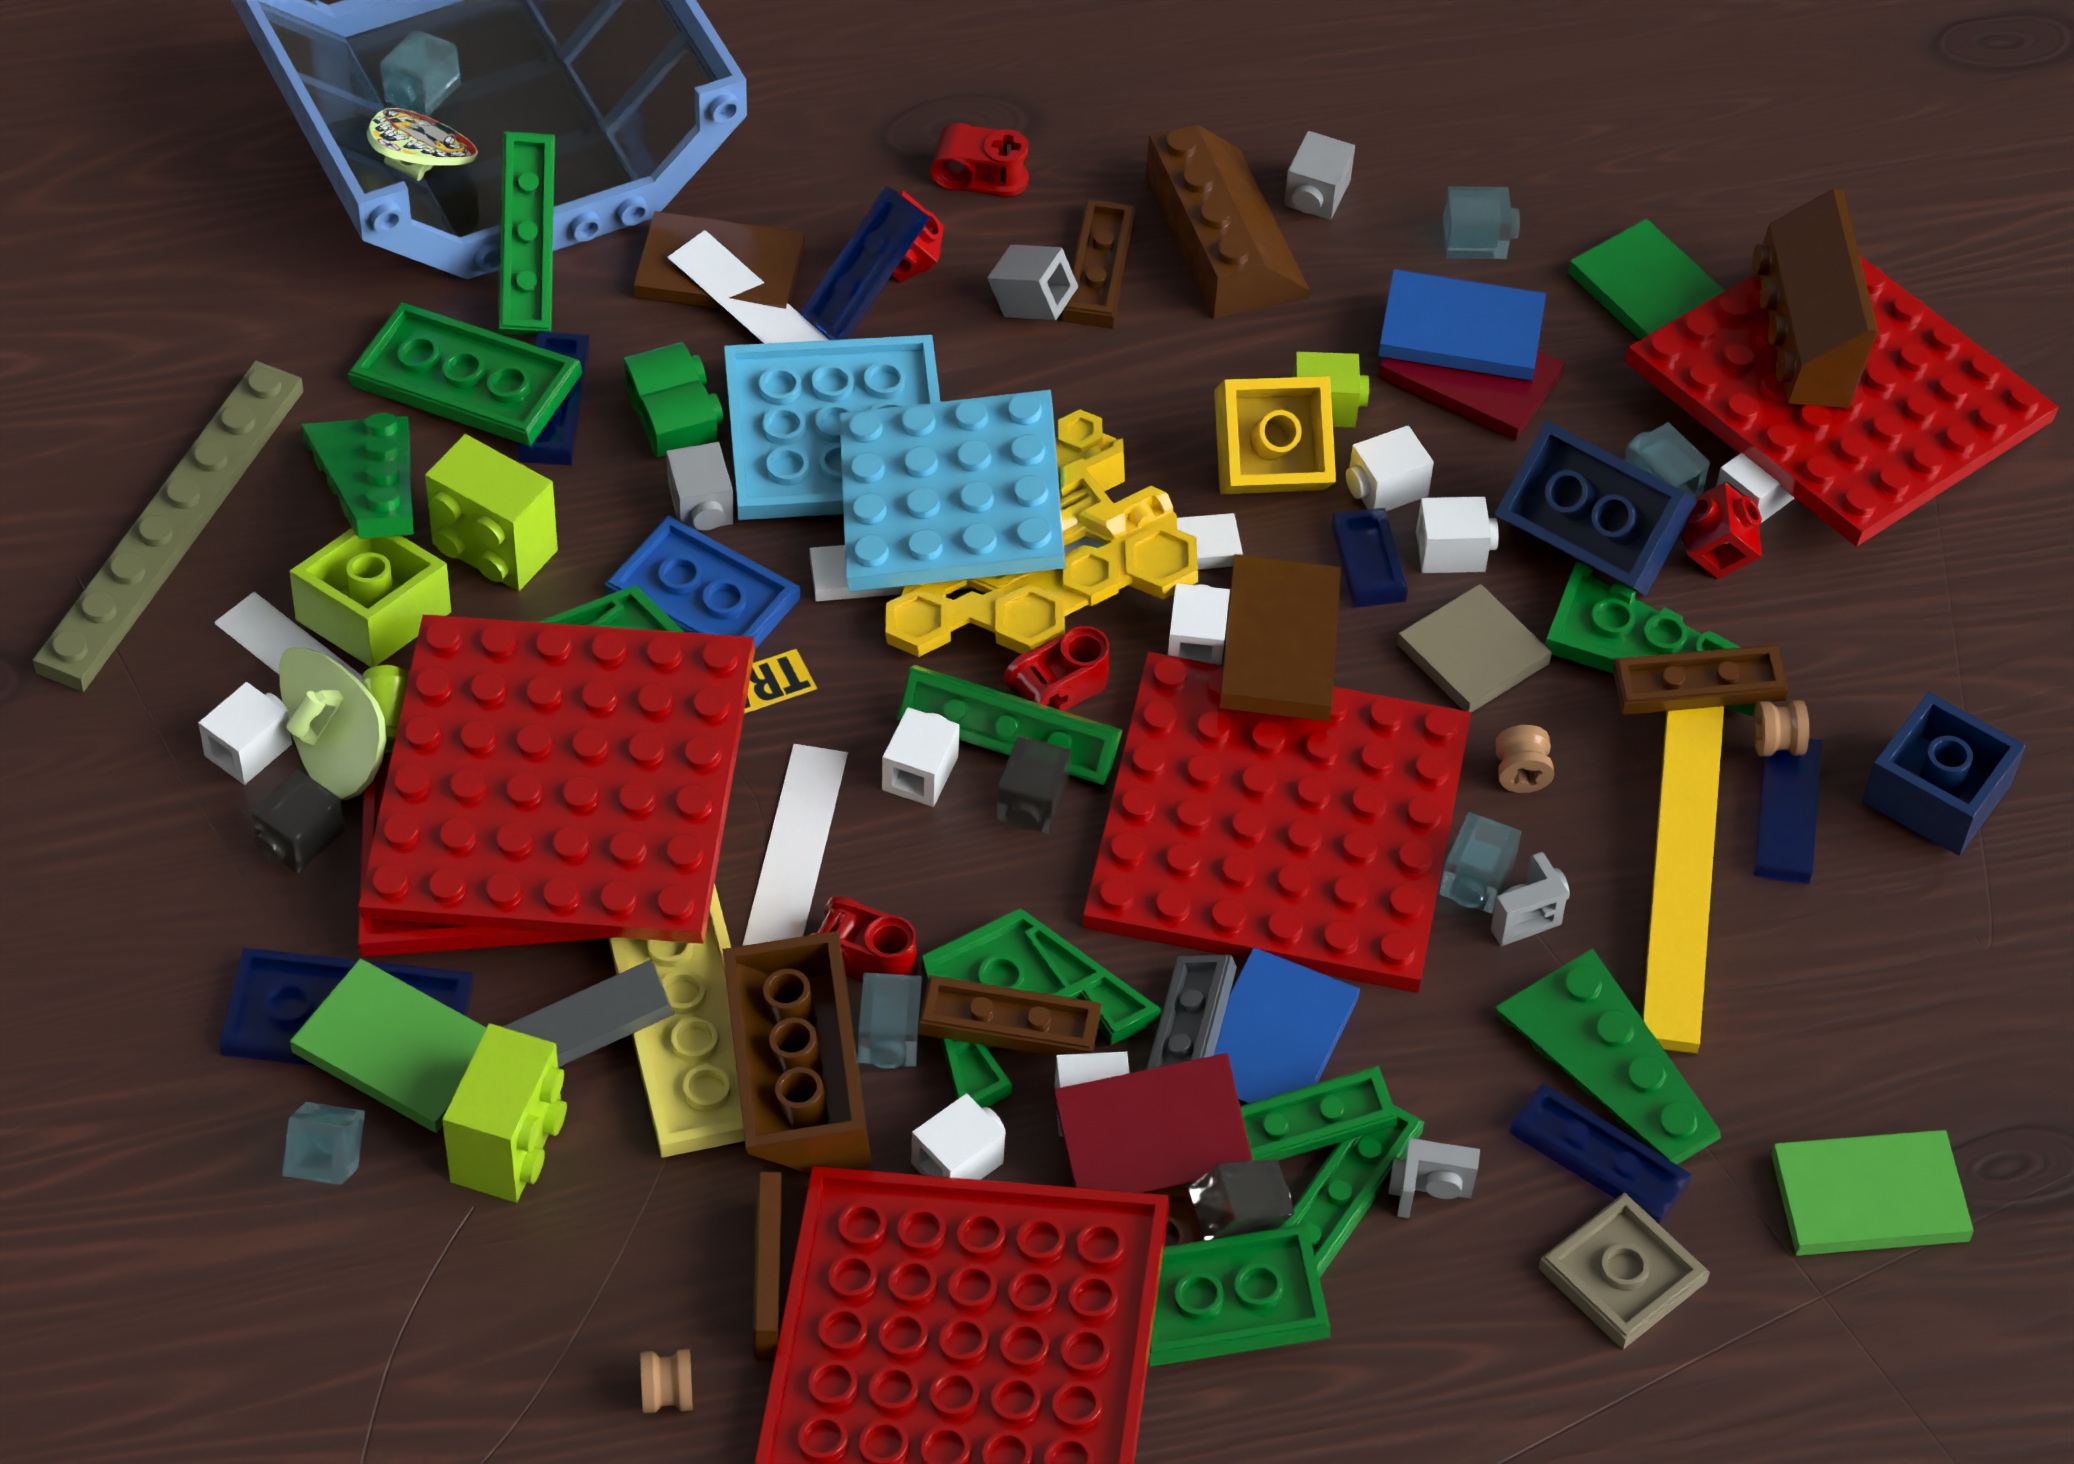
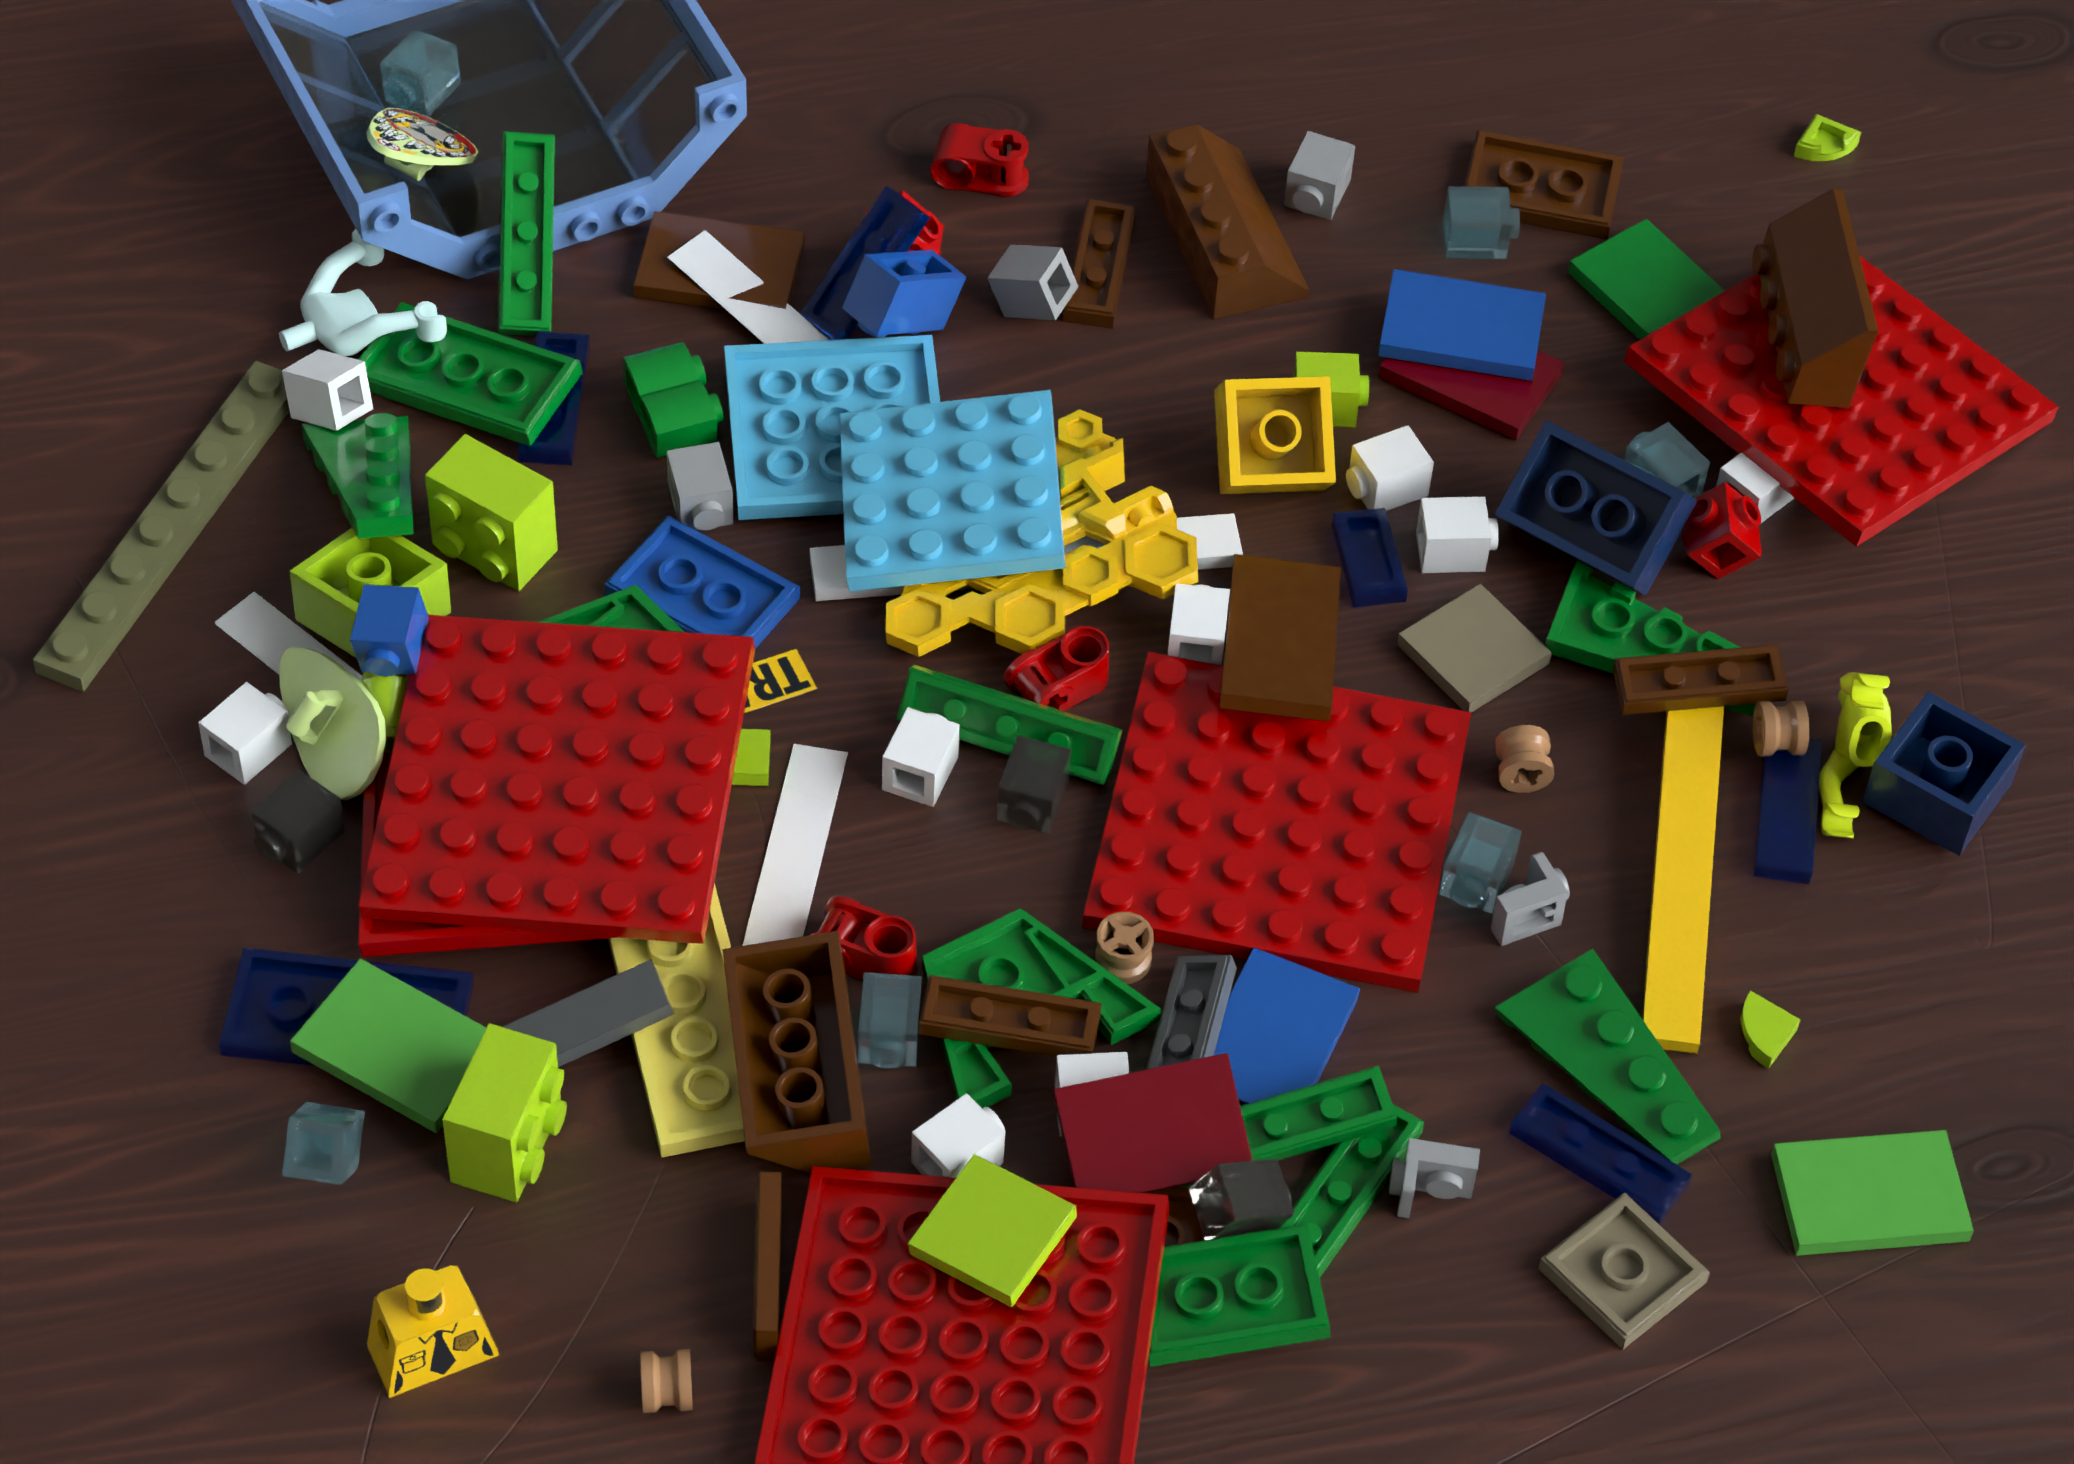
(327, 389): none -> white brick
(349, 319): none -> light aqua piece
(389, 630): none -> blue brick
(427, 1330): none -> yellow torso
(753, 758): none -> lime tile
(903, 292): none -> blue brick
(992, 1230): none -> lime tile
(1129, 934): none -> medium nougat wheel
(1549, 182): none -> reddish brown tile
(1766, 1028): none -> lime tile
(1826, 140): none -> lime tile
(1859, 741): none -> neon yellow piece

